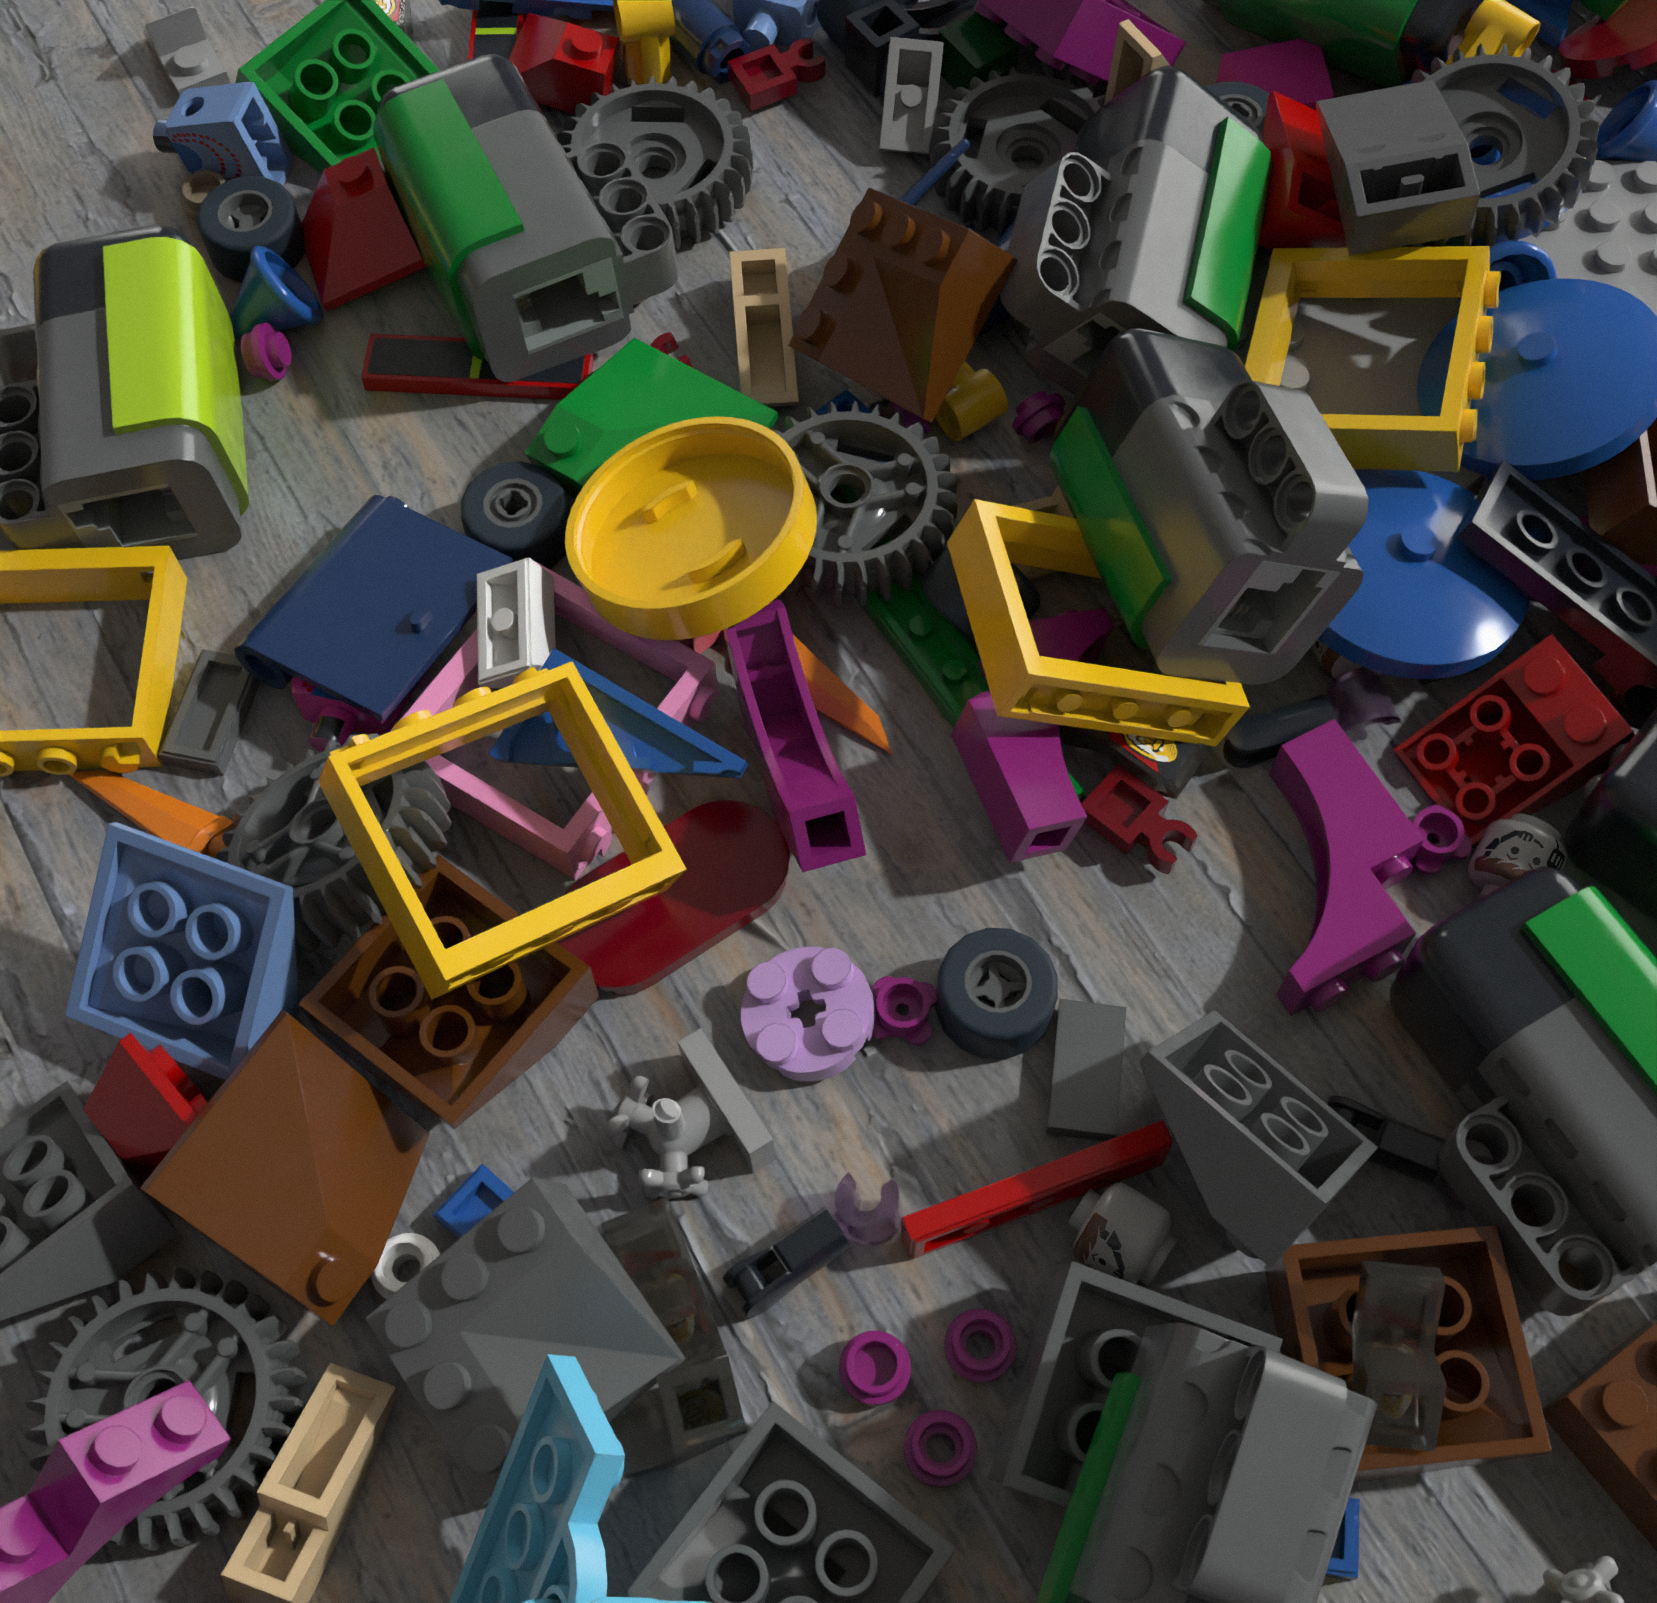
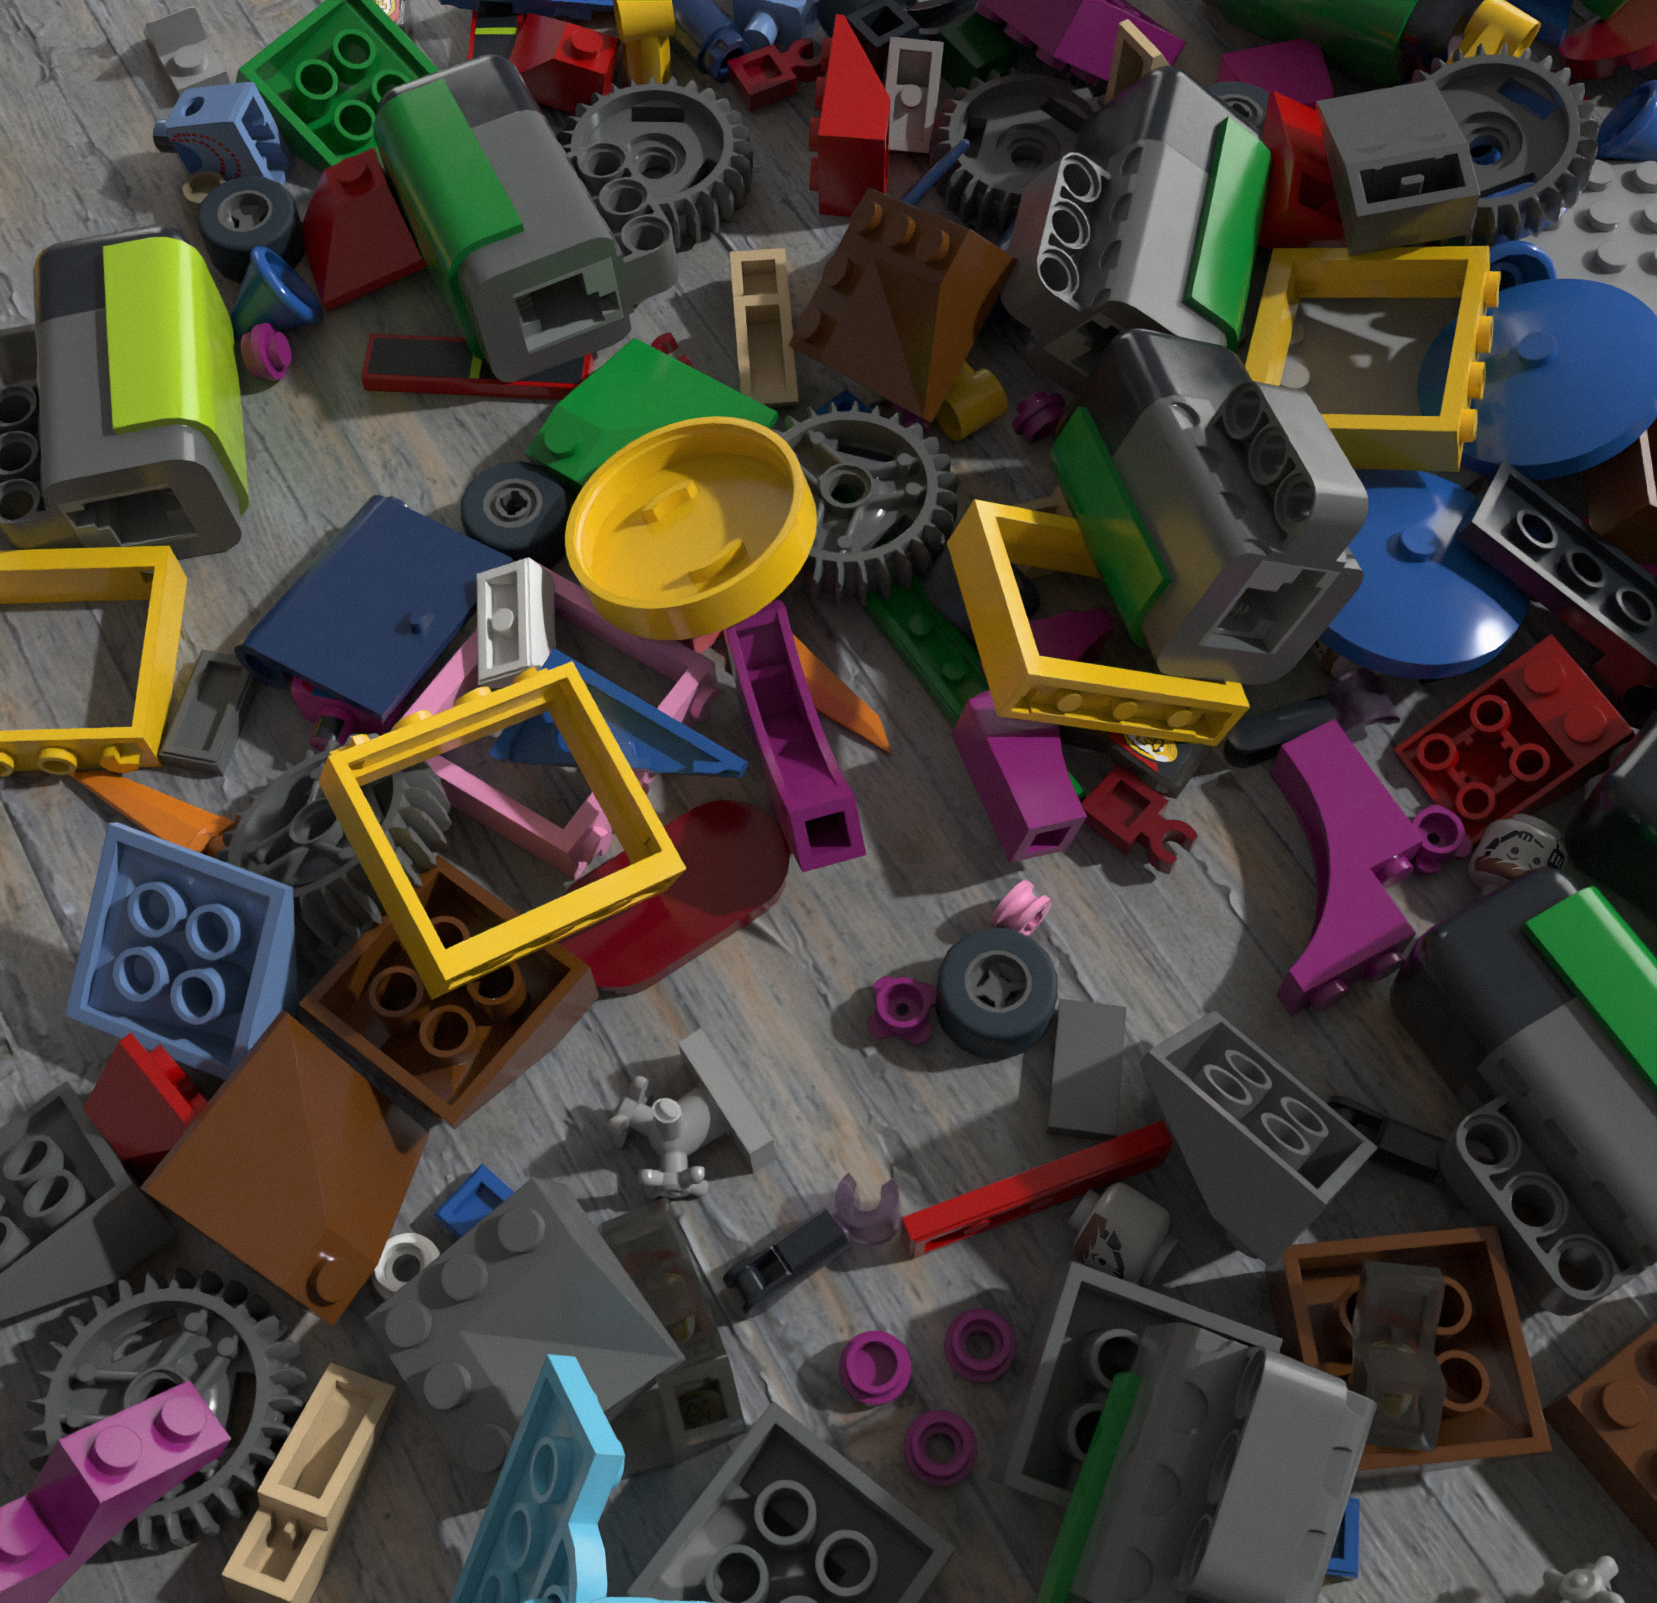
(839, 1032): lavender plate -> none
(851, 128): none -> red slope
(1021, 909): none -> bright pink bush

